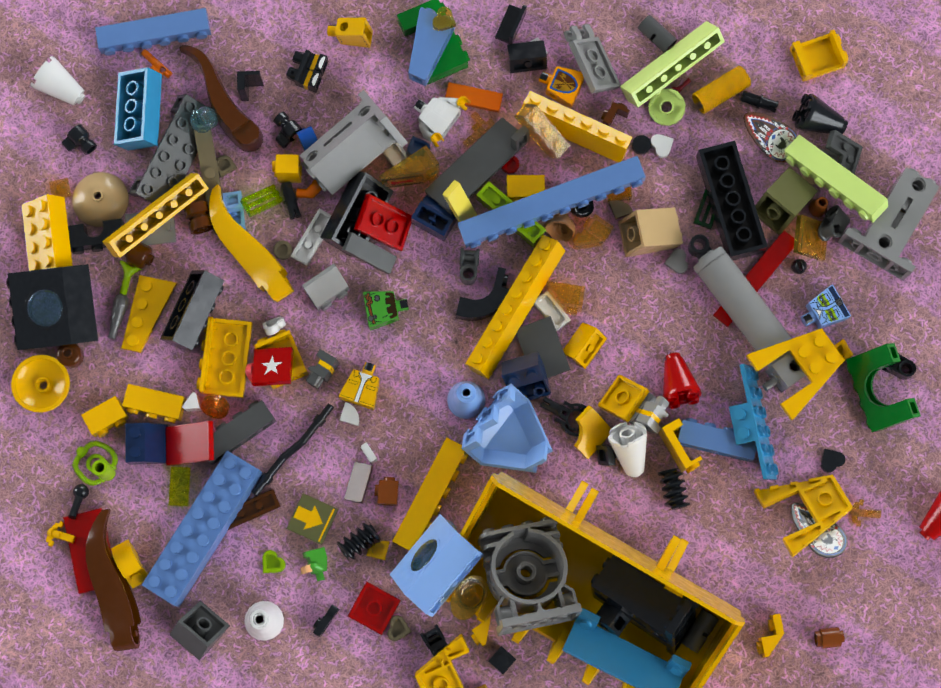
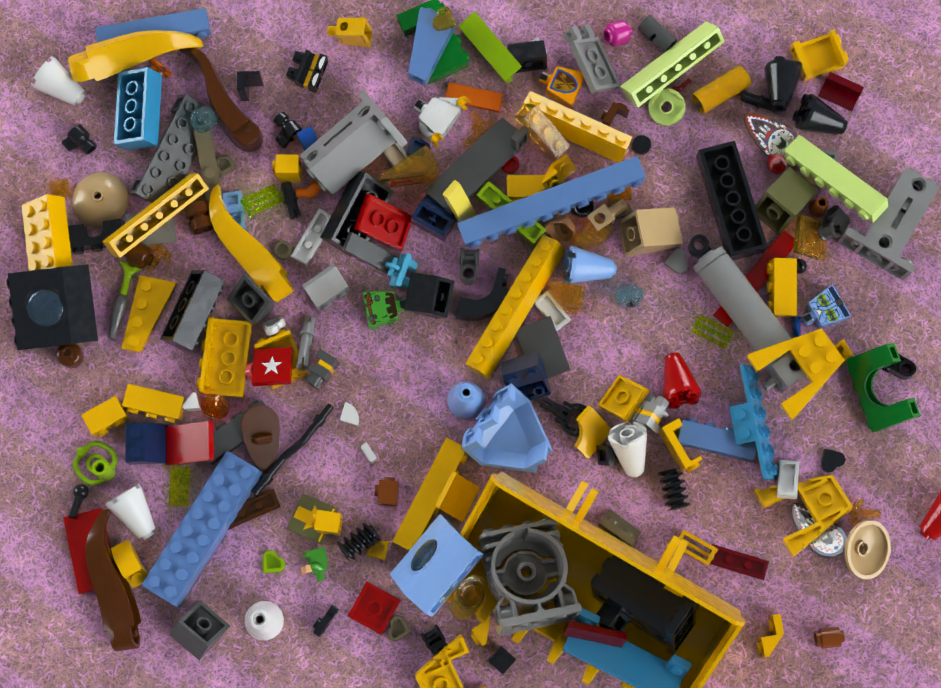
(28, 379): yellow dish -> none
(54, 533): yellow piece -> none
(126, 51): none -> yellow animal
(133, 512): none -> white cone
(162, 250): none -> clear yellow piece
(250, 300): none -> dark grey slope
(261, 435): none -> reddish brown shield
(307, 335): none -> light grey pin
(327, 522): none -> yellow brick
(358, 482): slope -> none
(361, 387): yellow torso -> none
(398, 269): none -> medium azure hips
(429, 295): none -> black slope
(457, 496): none -> yellow tile
(490, 47): none -> lime panel
(511, 23): black panel -> none
(558, 172): none -> yellow slope
(584, 344): yellow panel -> none
(586, 266): none -> light blue cone
(595, 634): none -> dark red tile
(609, 213): none -> tan bracket
(617, 33): none -> dark pink head
(619, 528): none -> dark tan bracket
(629, 295): none -> clear light blue head
(662, 145): white tile -> none
(697, 324): none -> clear neon green tile
(700, 630): dark grey pin -> none
(702, 223): dark green tile -> none
(710, 555): none -> yellow tile
(740, 562): none -> dark red tile
(776, 164): none -> red tile
(782, 80): none -> black cone
(782, 287): none -> yellow brick
(788, 479): none -> white tile
(796, 326): none -> blue piece
(840, 91): none -> dark red panel
(846, 149): dark grey plate -> none
(867, 549): none -> tan dish

